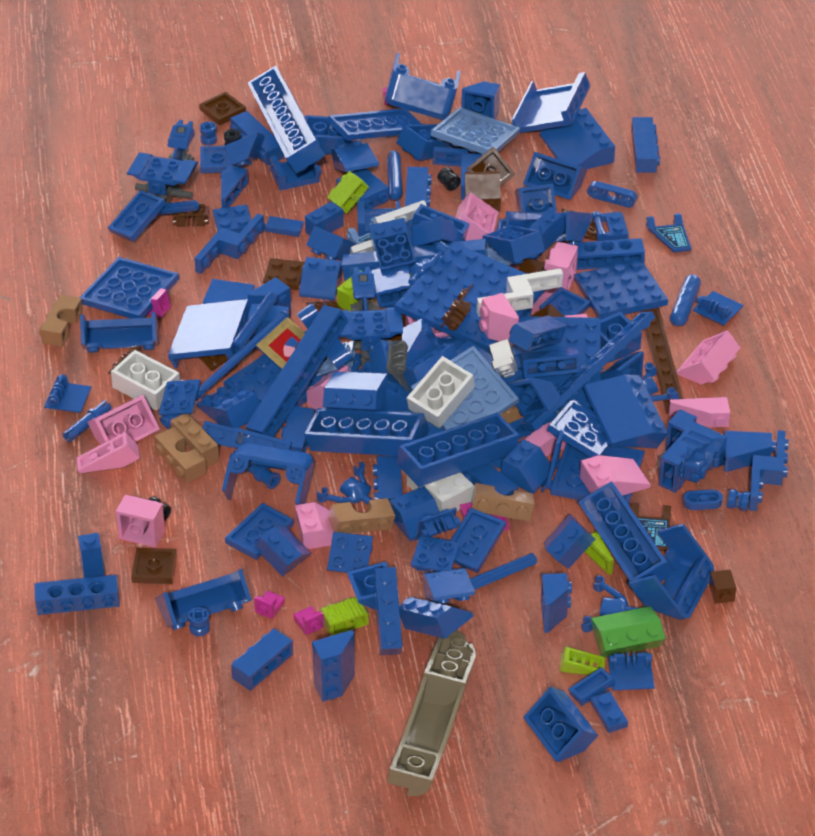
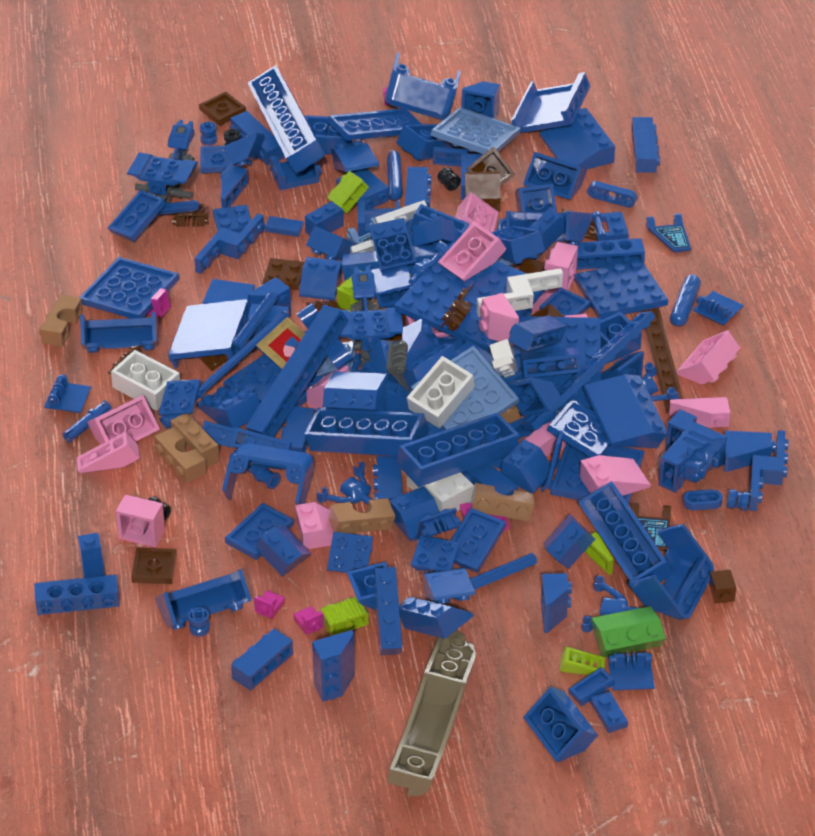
(472, 252): none -> bright pink slope

